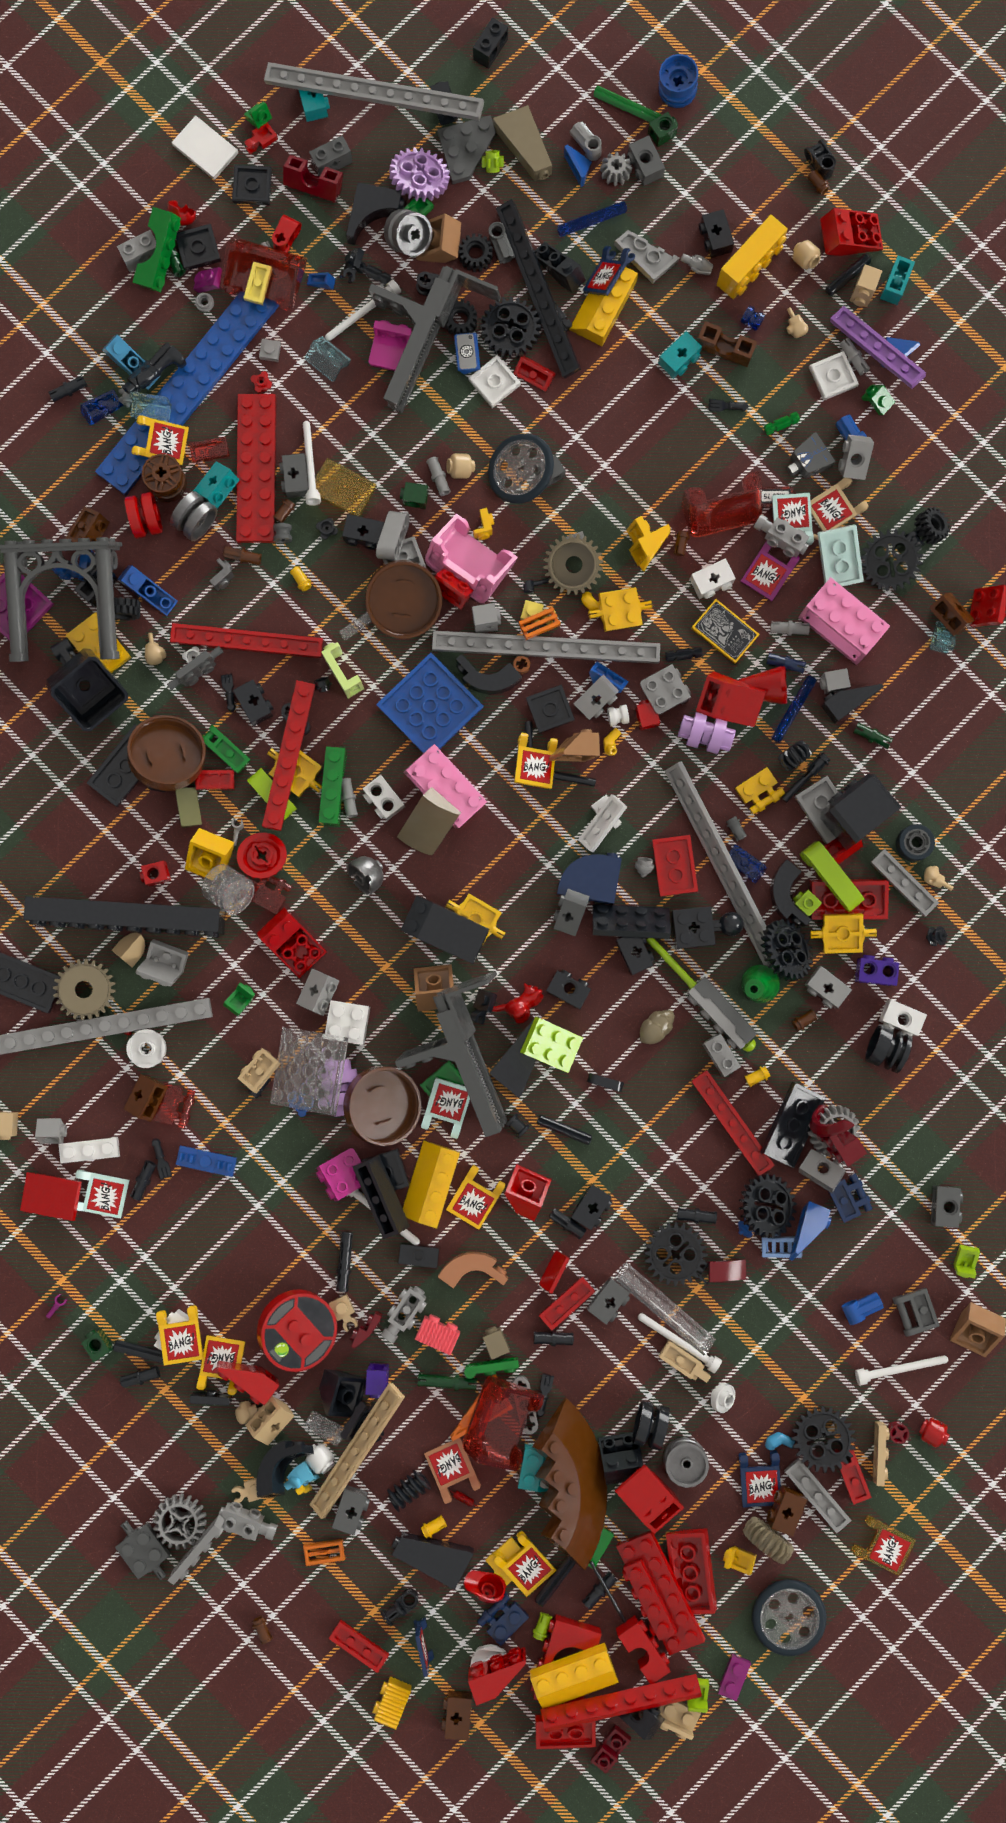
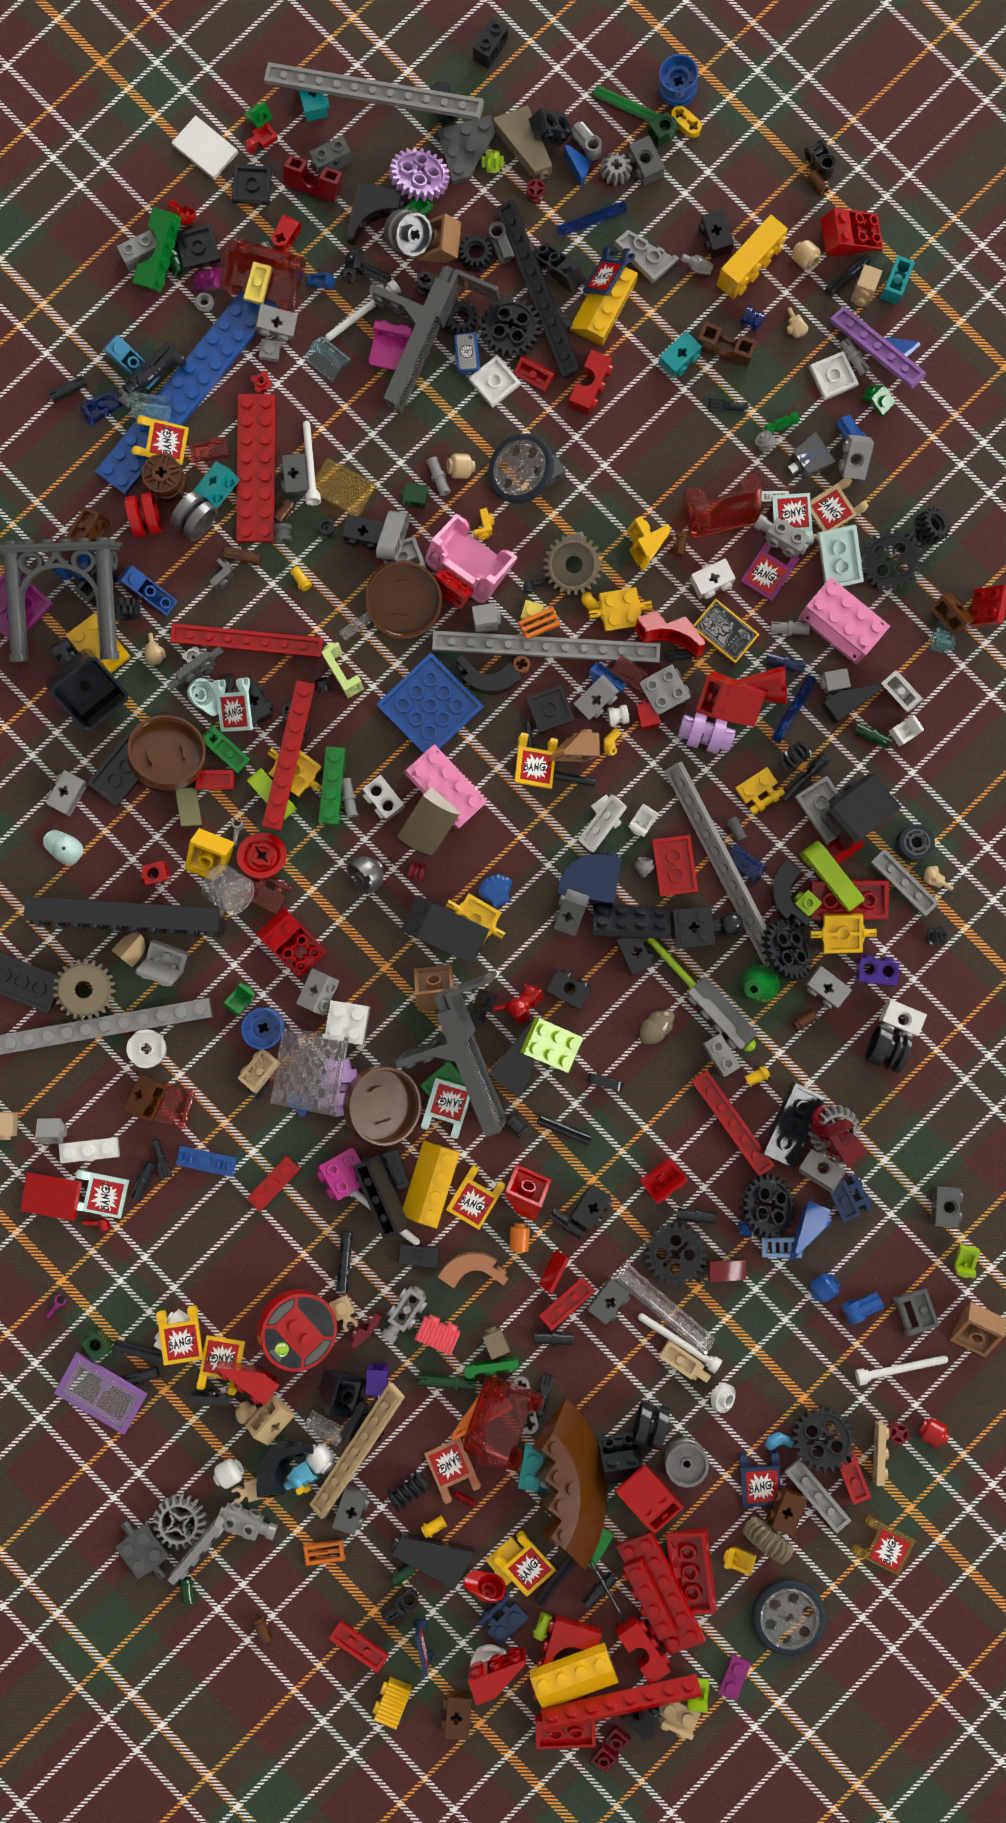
(54, 843): none -> light aqua cap
(63, 802): none -> light grey brick
(100, 1393): none -> clear door
(102, 1224): none -> red hand
(186, 1590): none -> dark green pin
(206, 696): none -> light aqua cap
(228, 1473): none -> white head
(233, 707): none -> flag
(252, 1031): none -> blue wheel
(273, 1183): none -> red plate
(285, 320): none -> light grey brick
(402, 1574): none -> dark green pin
(416, 871): none -> dark red wheel
(496, 889): none -> blue animal
(519, 1238): none -> orange brick
(535, 186): none -> dark red wheel
(550, 126): none -> black brick
(584, 397): none -> red arch
(629, 672): none -> clear red plate
(643, 820): none -> white bracket
(663, 1180): none -> red bracket
(681, 632): none -> red arch
(686, 121): none -> yellow beam
(765, 441): none -> light grey wheel
(824, 1287): none -> blue head
(902, 691): none -> white brick
(906, 730): none -> white bracket

